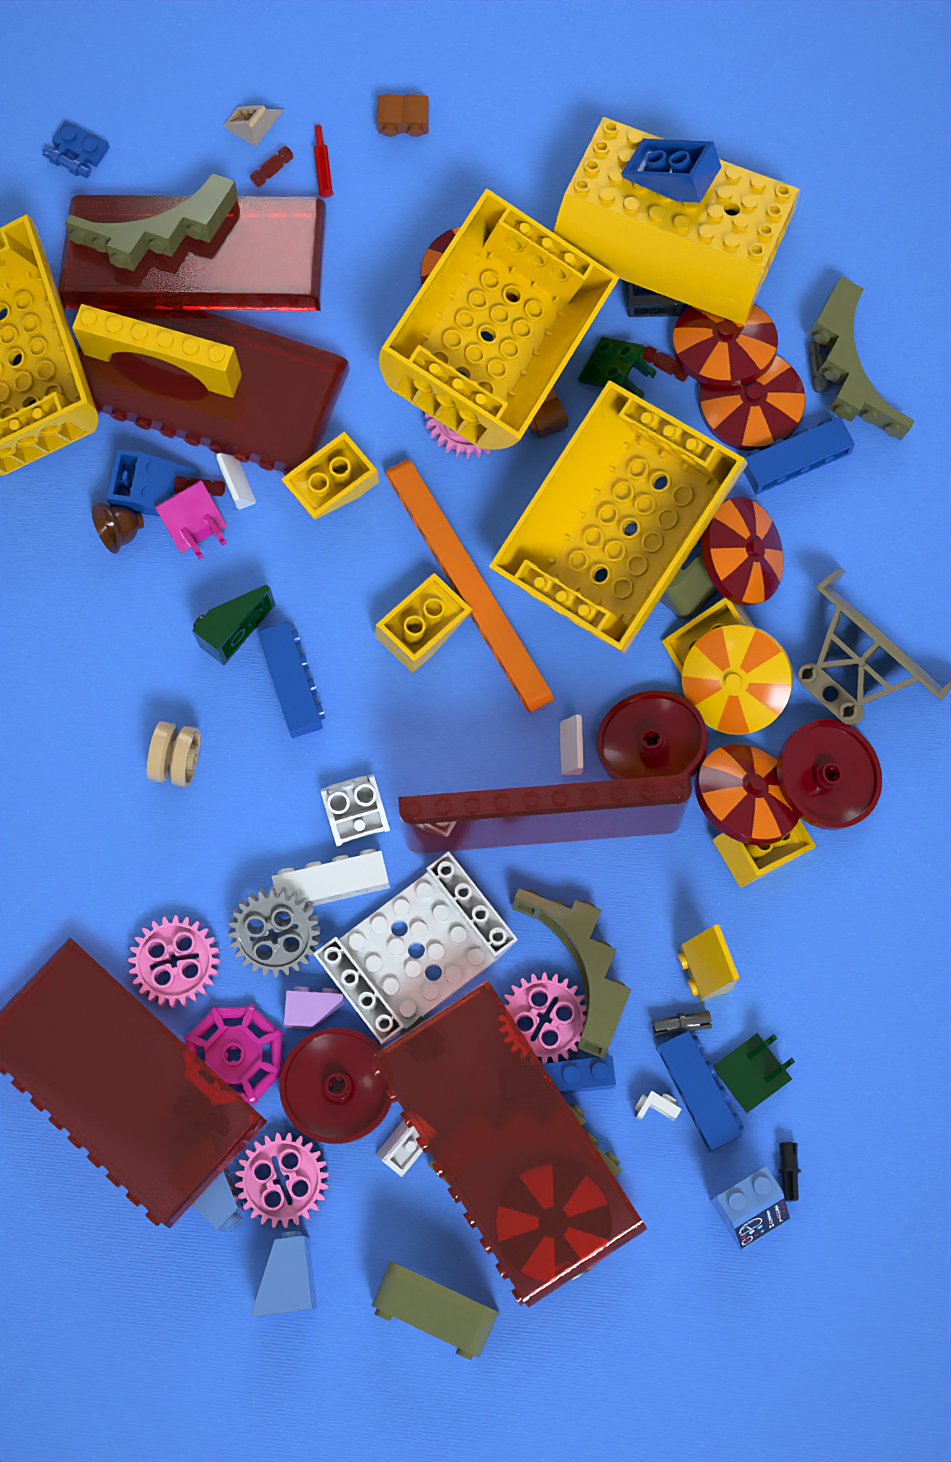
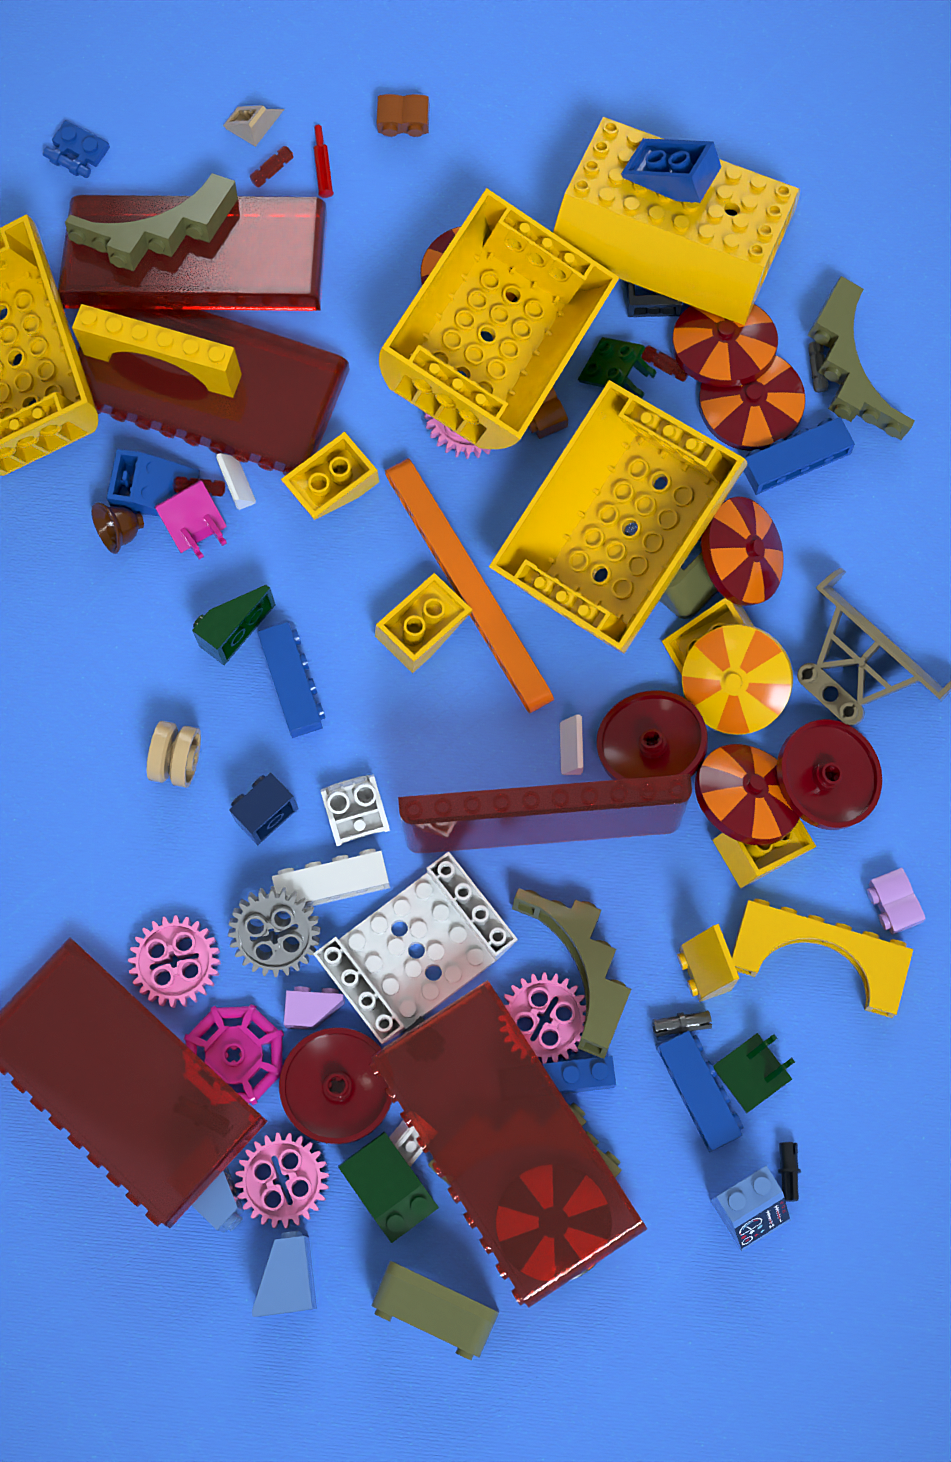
(263, 808): none -> dark blue brick
(388, 1187): none -> dark green slope
(665, 1105): white bracket -> none
(878, 962): none -> yellow arch
(896, 901): none -> lavender brick

